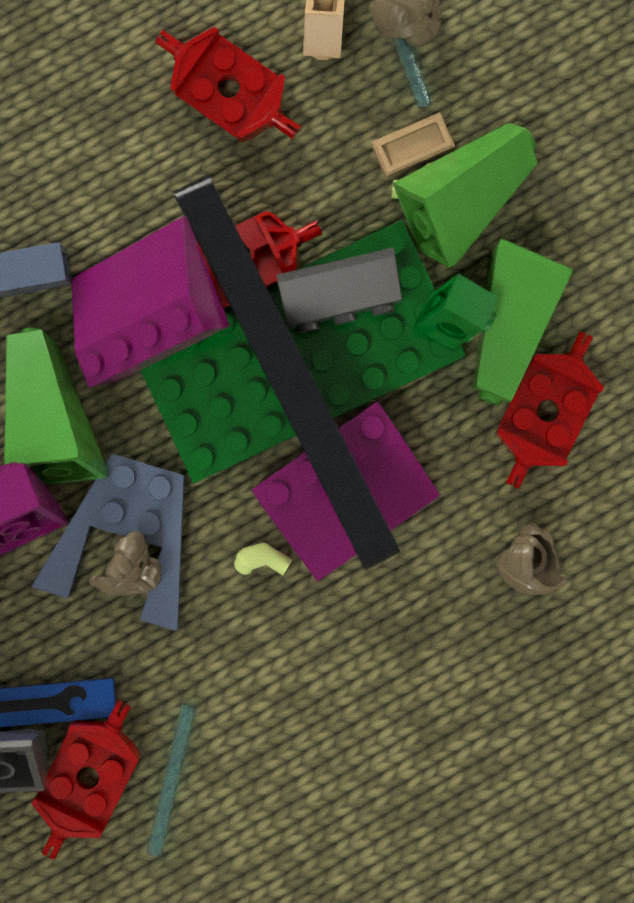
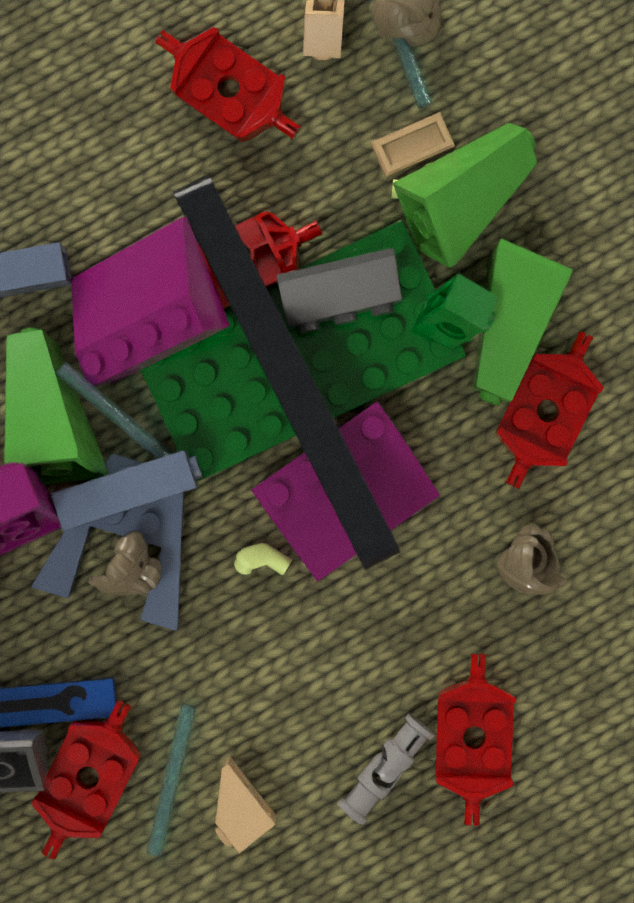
(112, 411): none -> clear light blue piece
(126, 489): none -> sand blue brick
(241, 810): none -> tan slope
(395, 758): none -> light grey piece
(478, 769): none -> red plate

